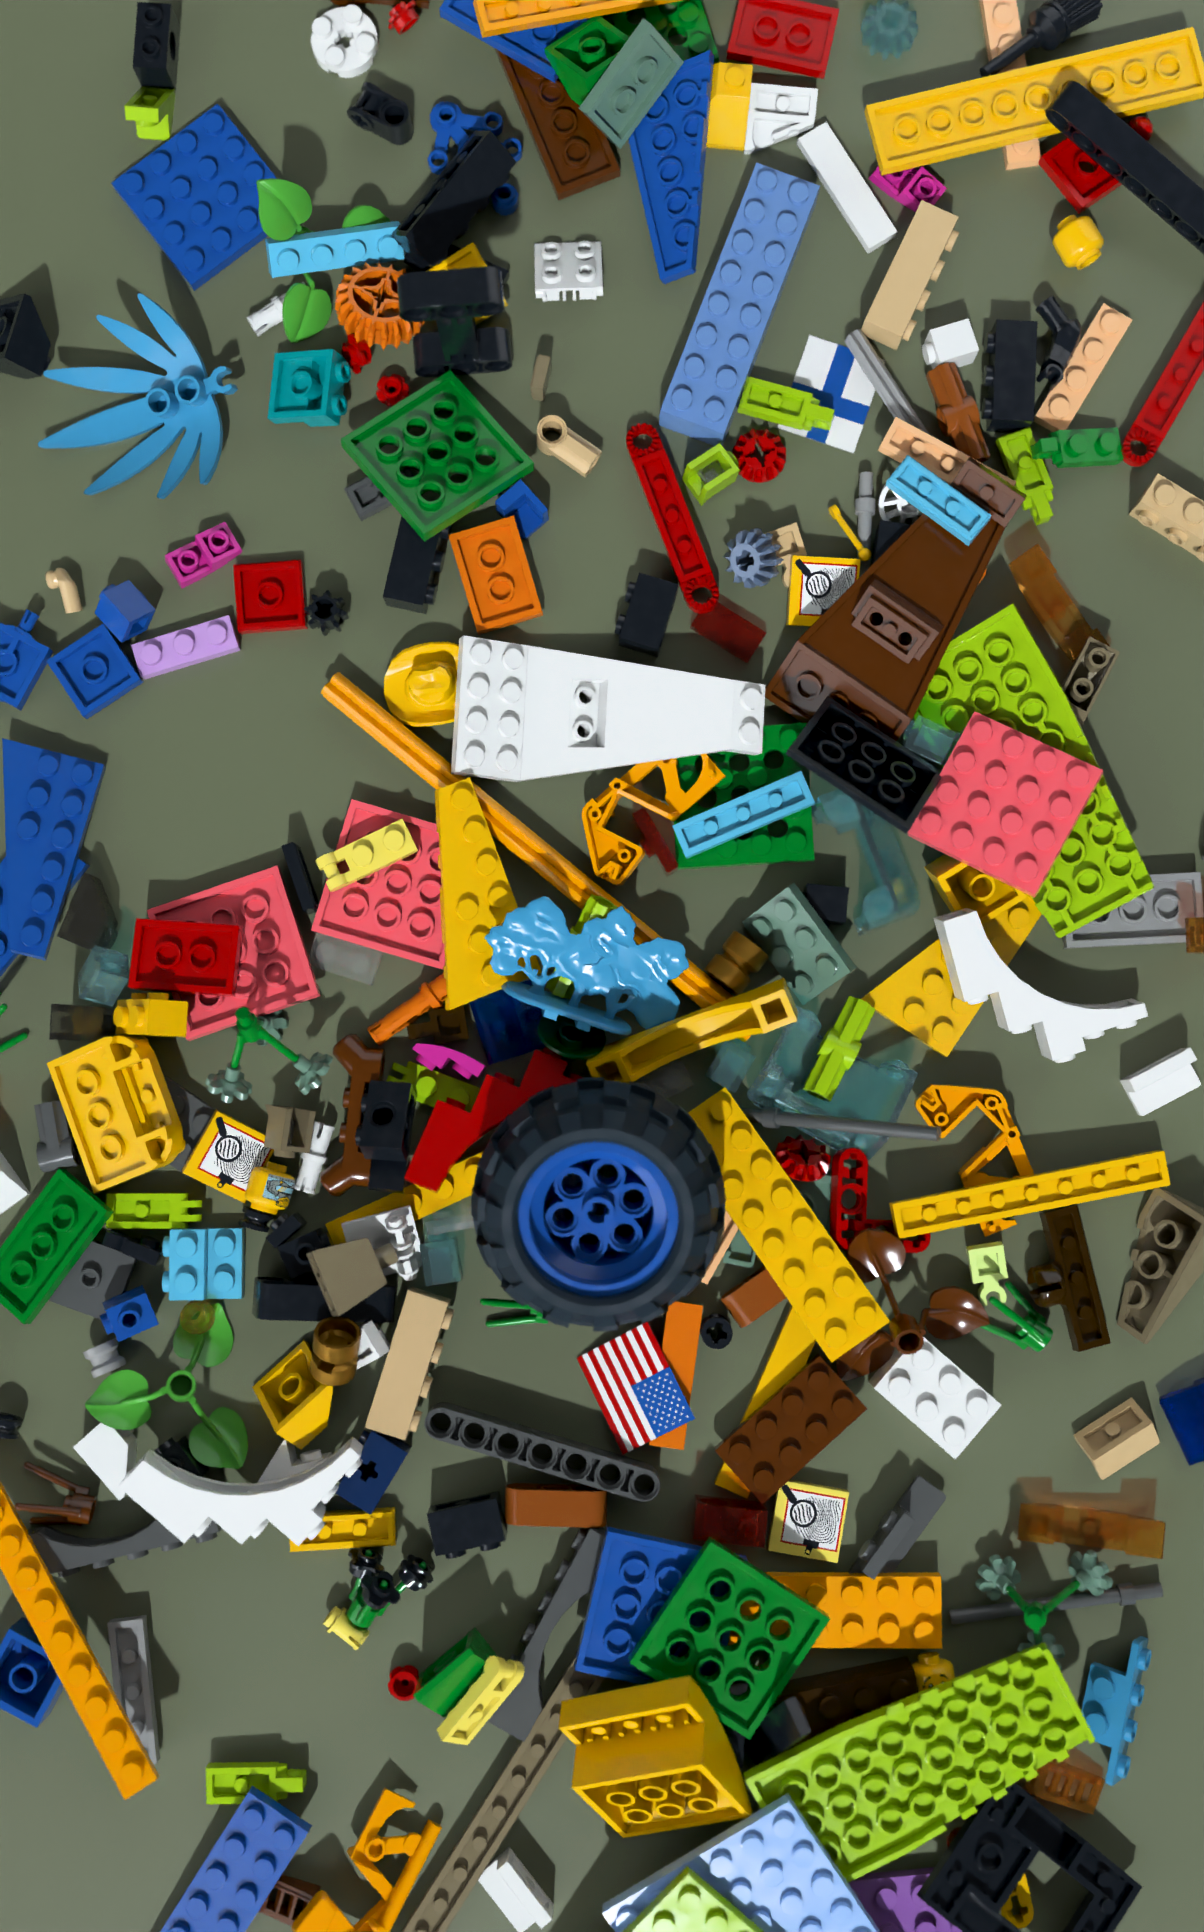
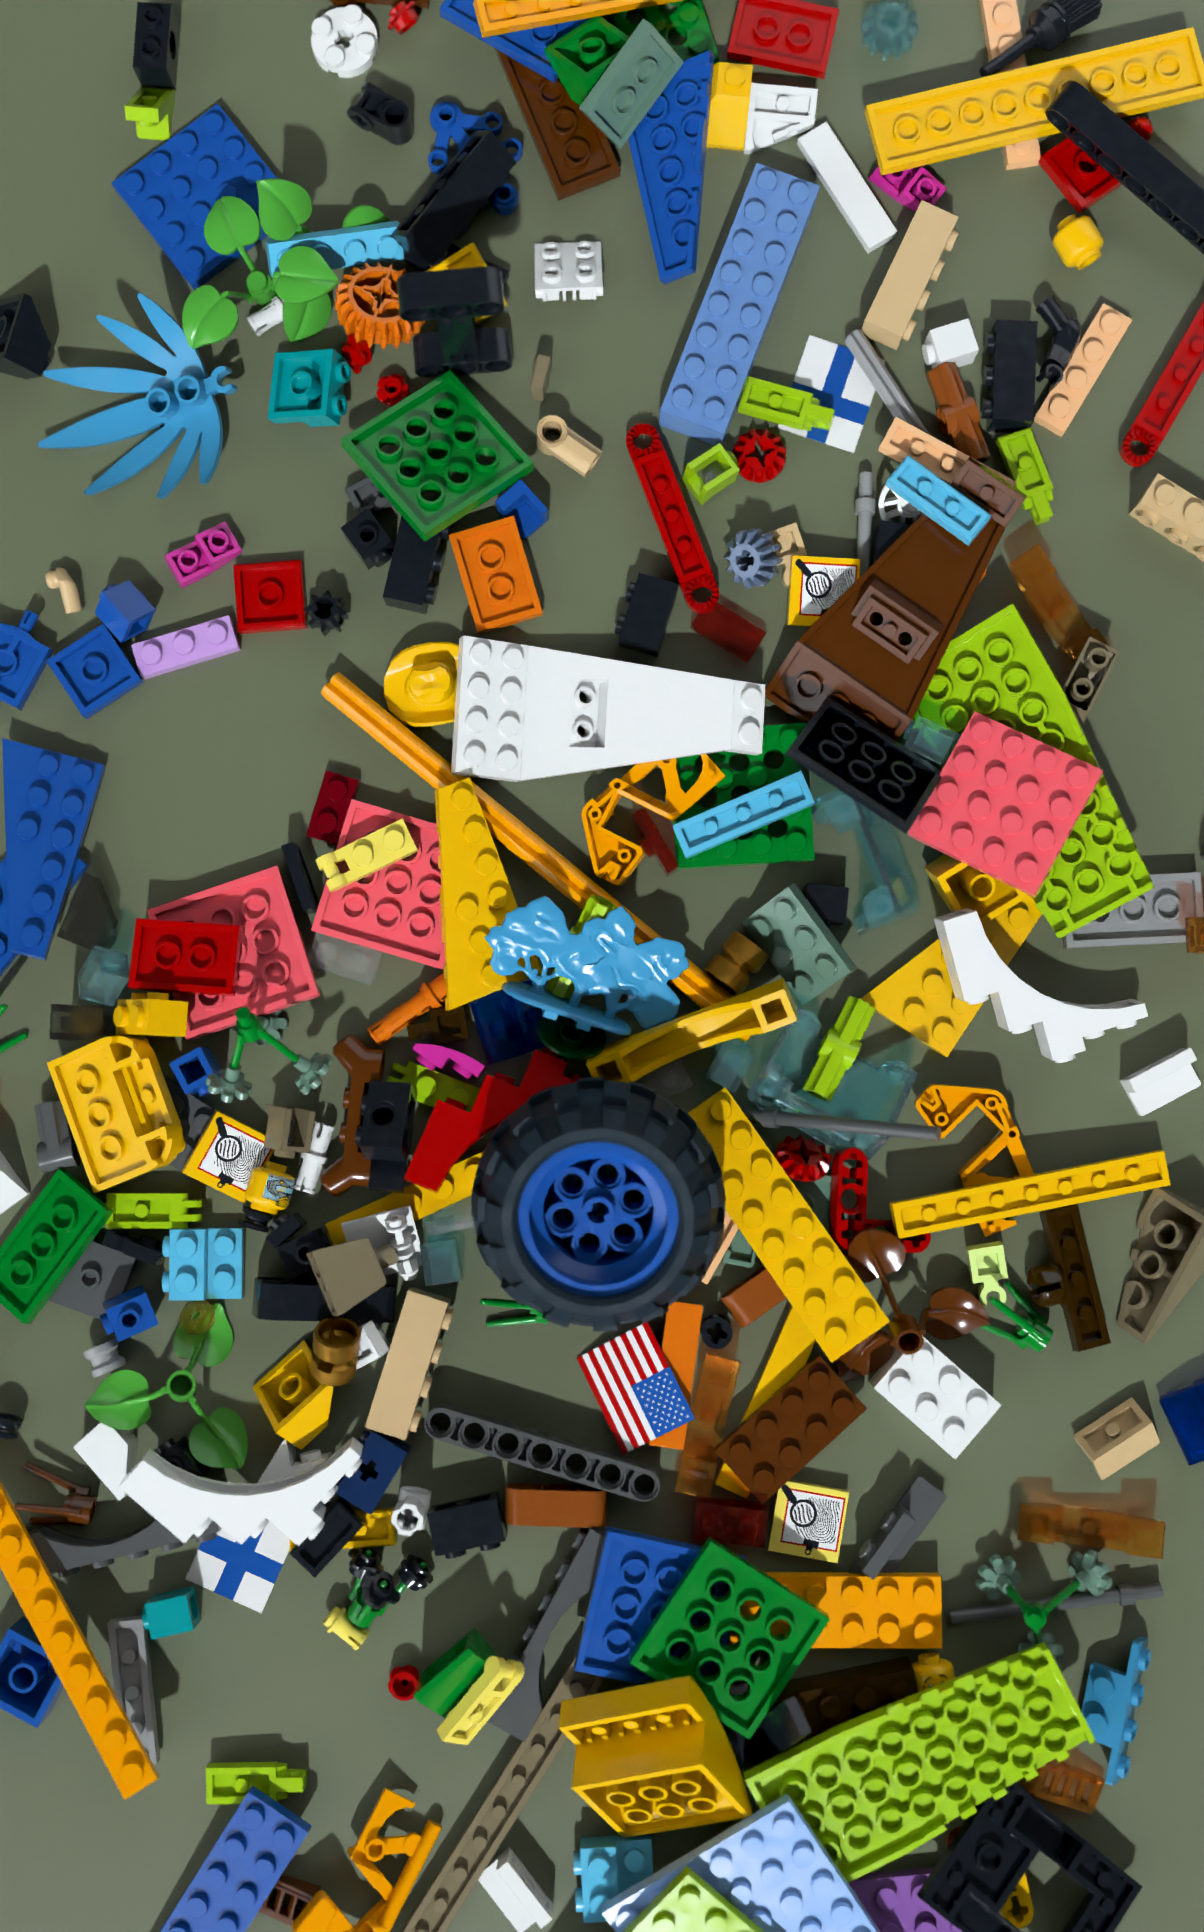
(171, 1612): none -> teal brick
(194, 1069): none -> blue brick
(229, 227): none -> bright green plant
(241, 1571): none -> sticker
(332, 807): none -> dark red plate
(339, 1528): none -> black tile
(368, 539): none -> black brick
(411, 1510): none -> white piece
(609, 1868): none -> medium azure plate
(705, 1432): none -> clear orange slope
(863, 553): yellow hinge -> none
(1080, 447): green hinge -> none

